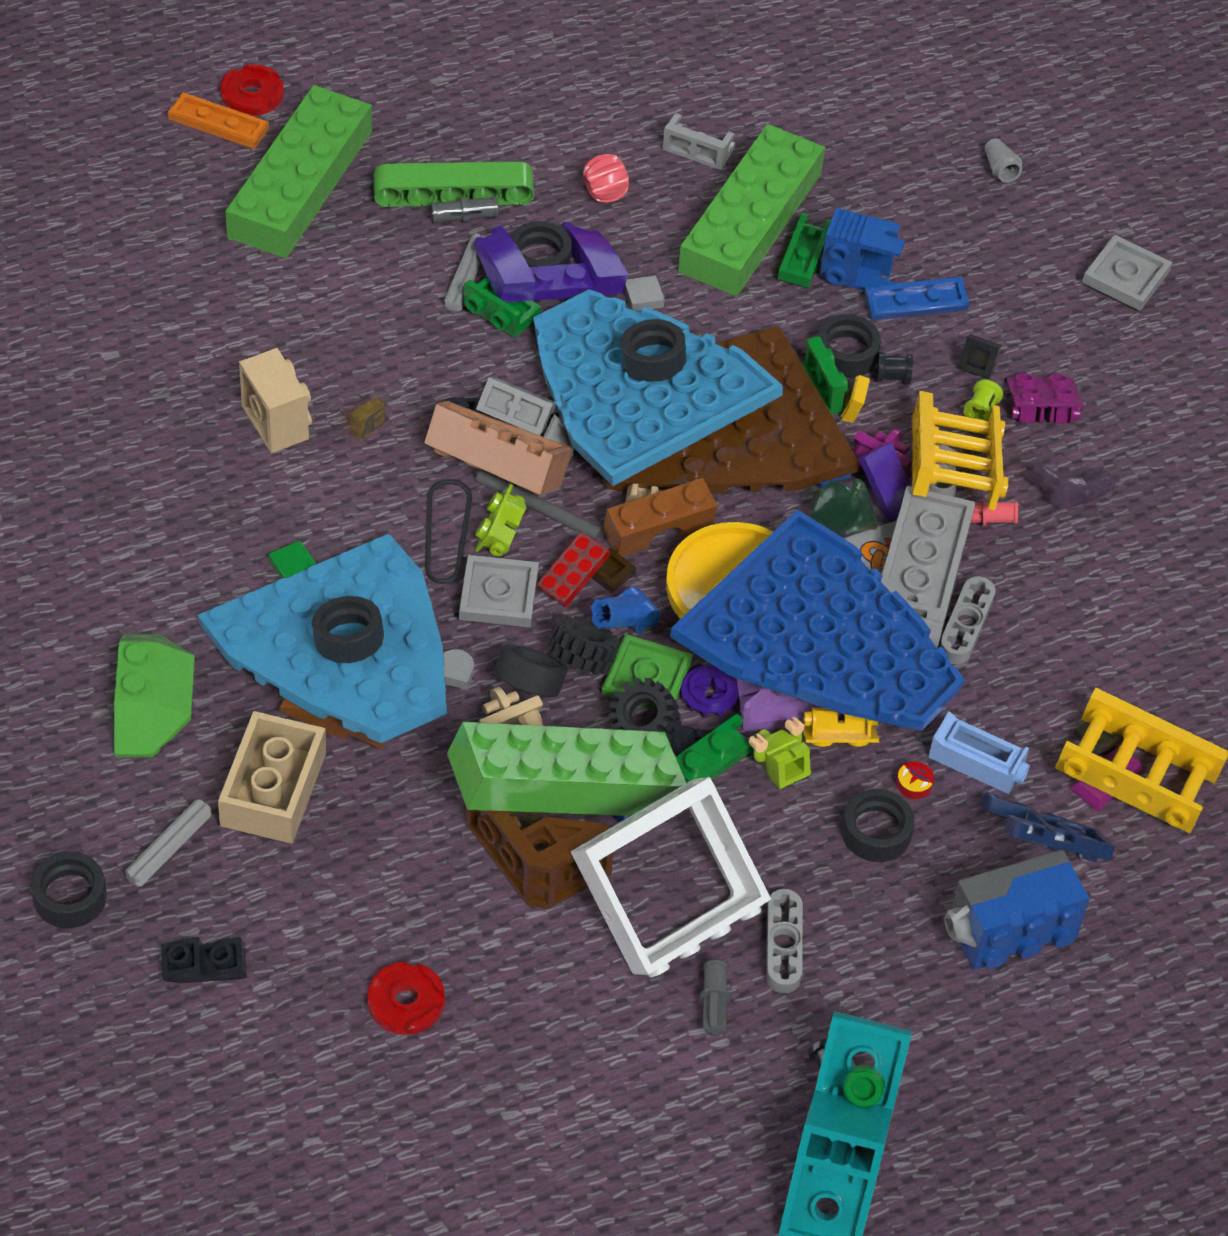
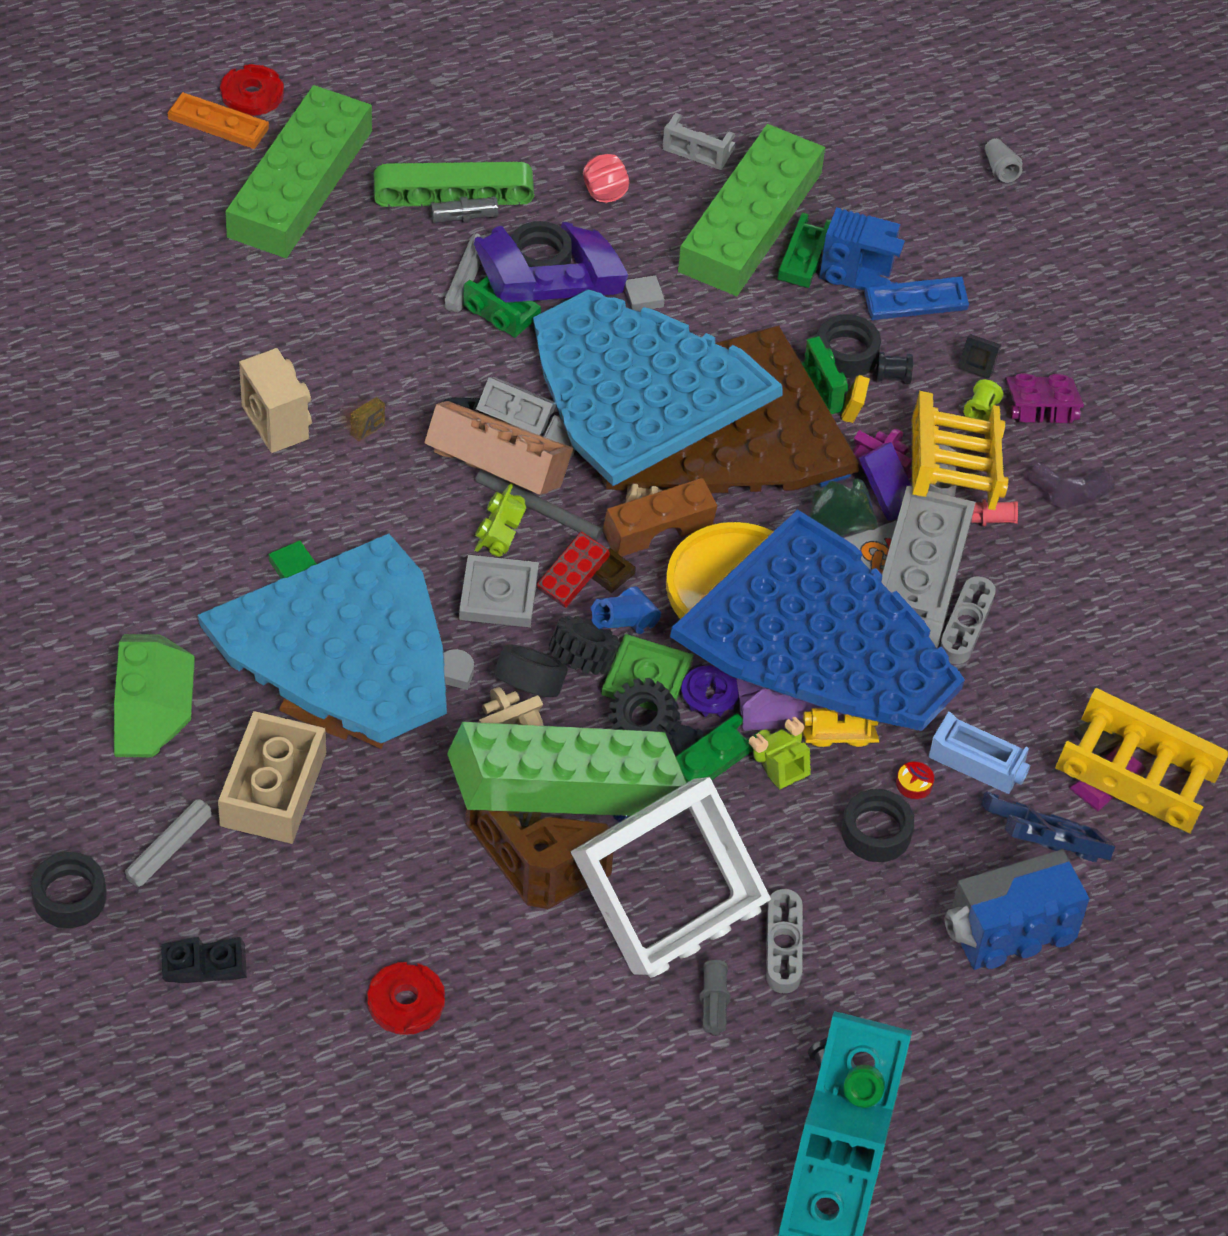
(351, 647): black tyre -> none
(463, 534): black piece -> none
(652, 333): black tyre -> none
(1127, 272): light grey plate -> none

